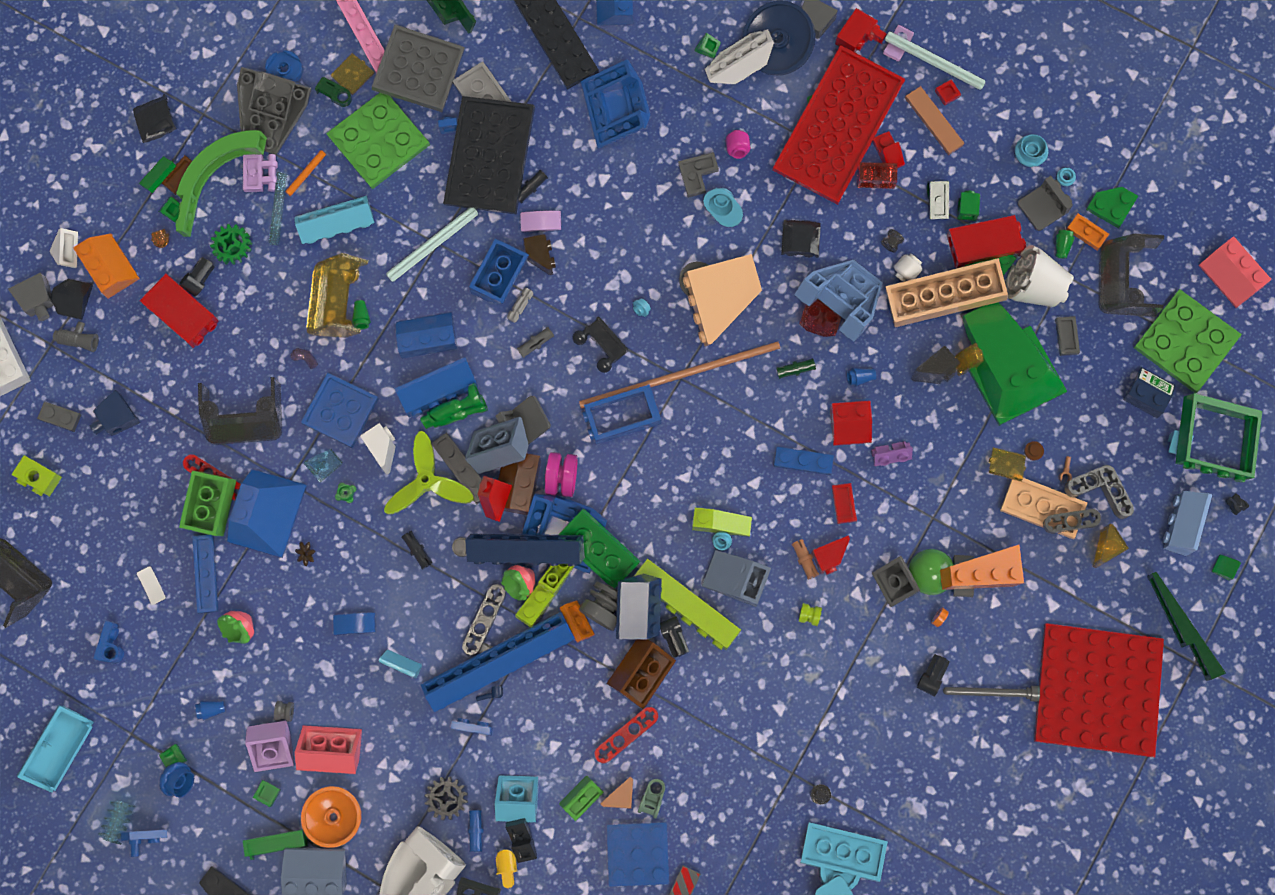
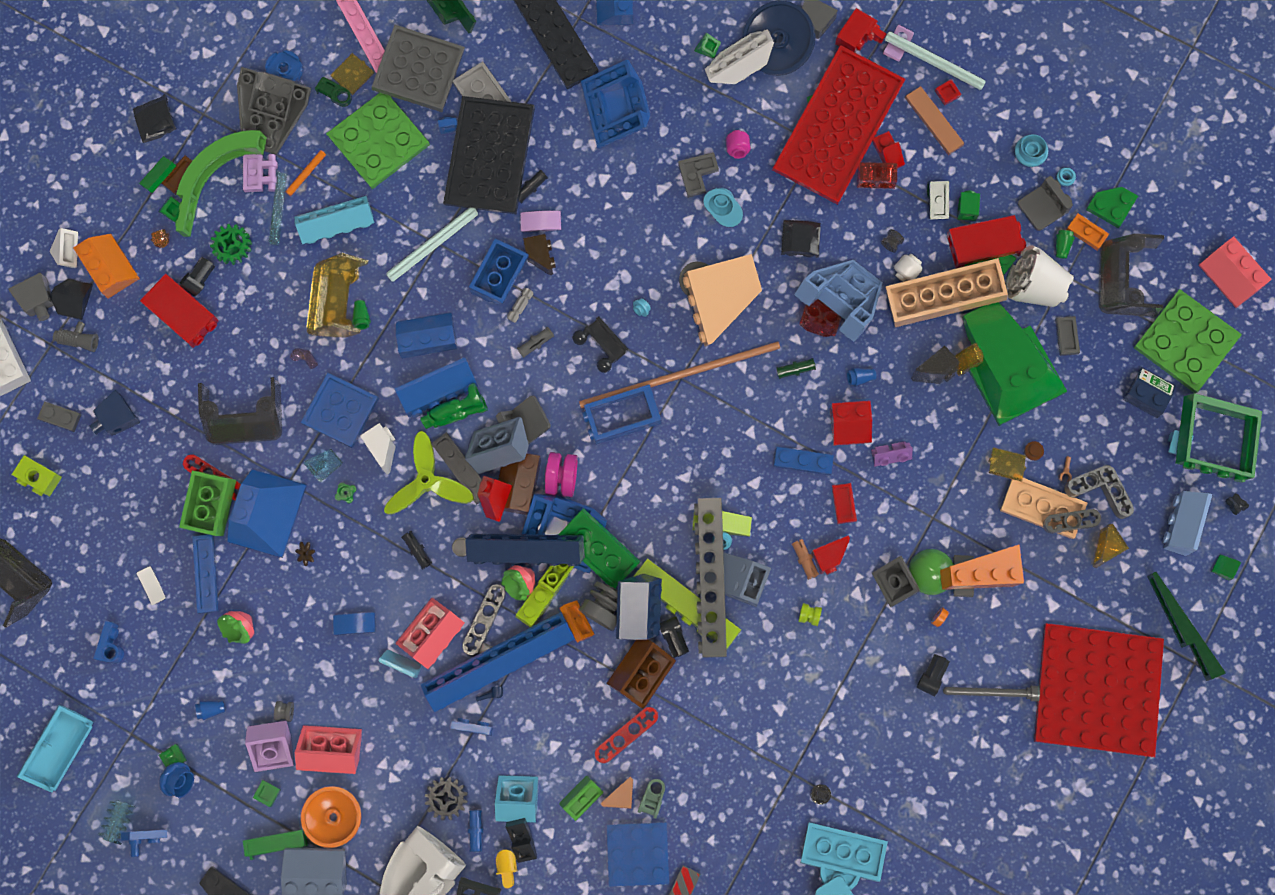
(430, 633): none -> coral slope
(714, 507): none -> dark grey brick

